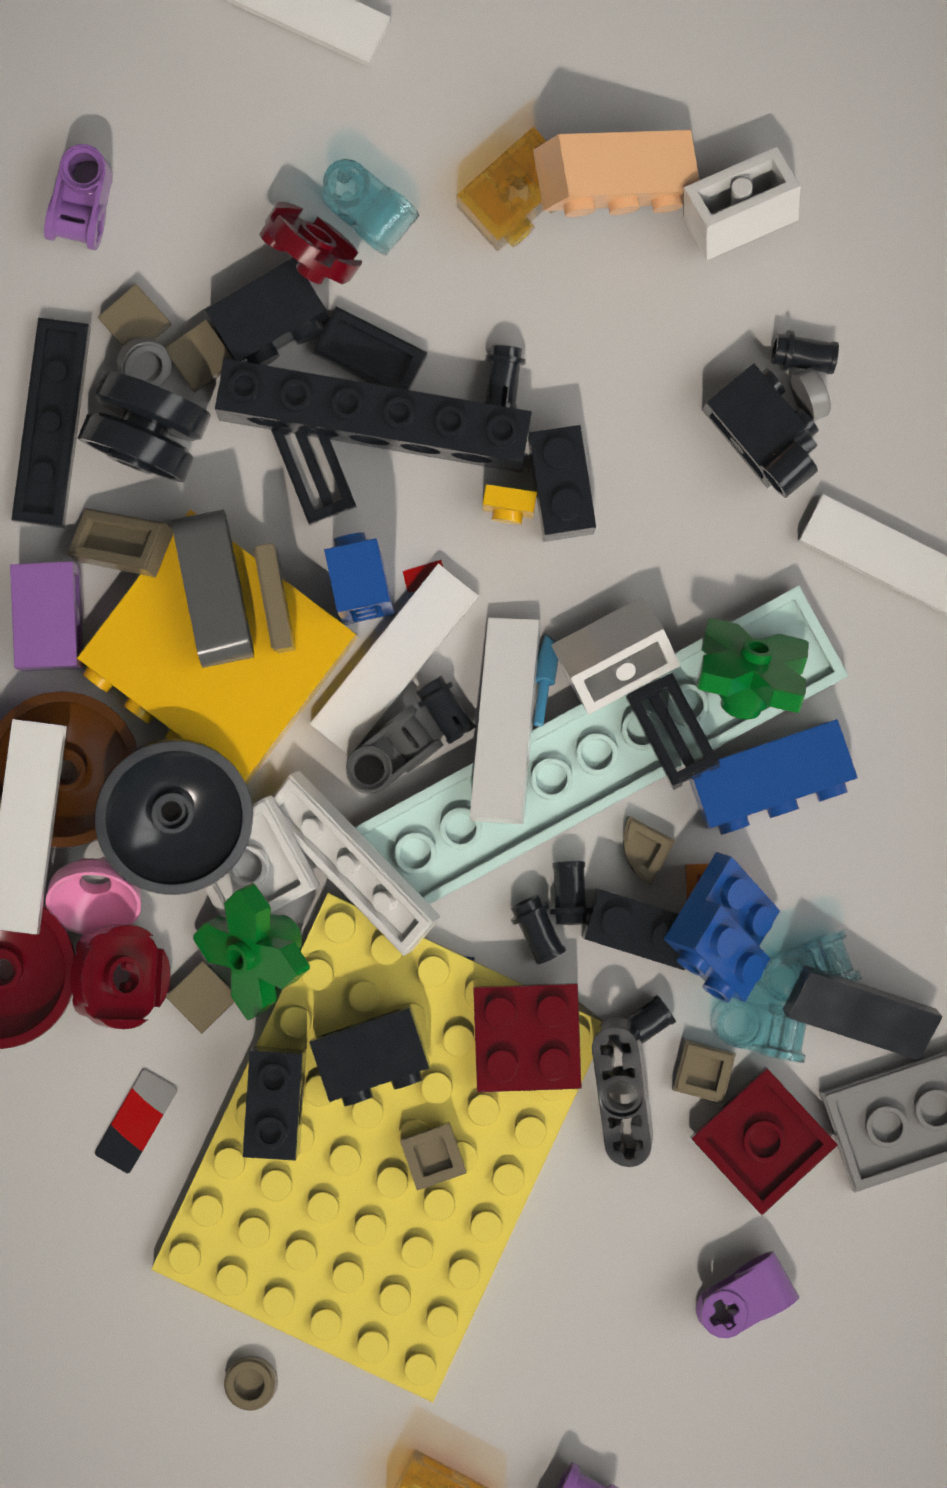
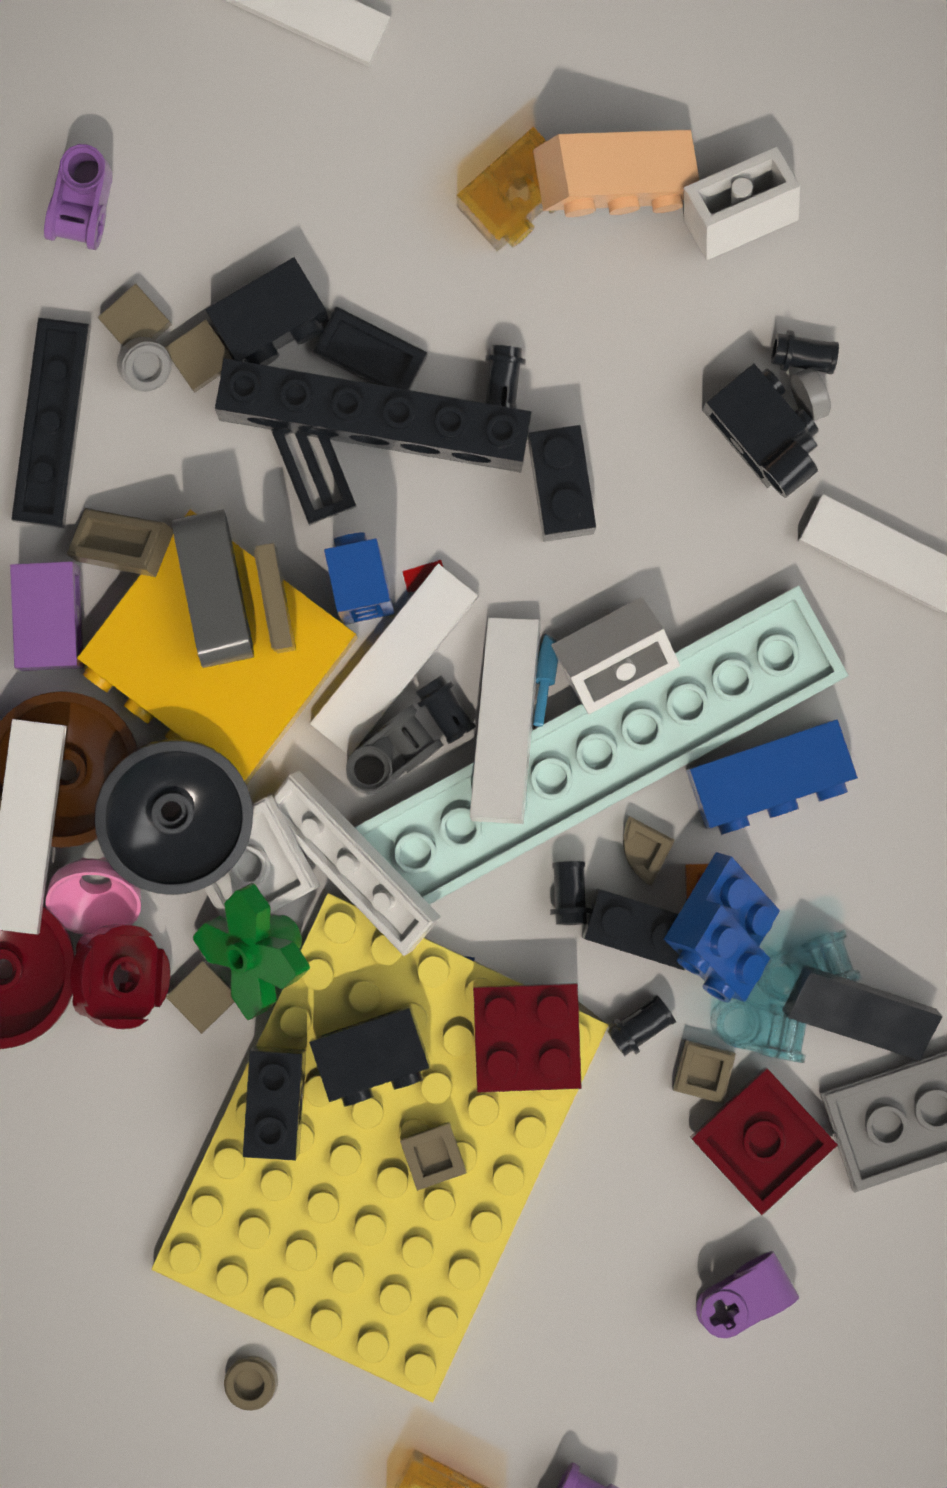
(136, 1121): sticker -> none
(142, 431): black wheel -> none
(316, 245): dark red plate -> none
(374, 211): clear light blue piece -> none
(509, 504): yellow plate -> none
(537, 929): black pin -> none
(639, 1108): black beam -> none
(692, 770): black tile -> none
(752, 671): green plant -> none

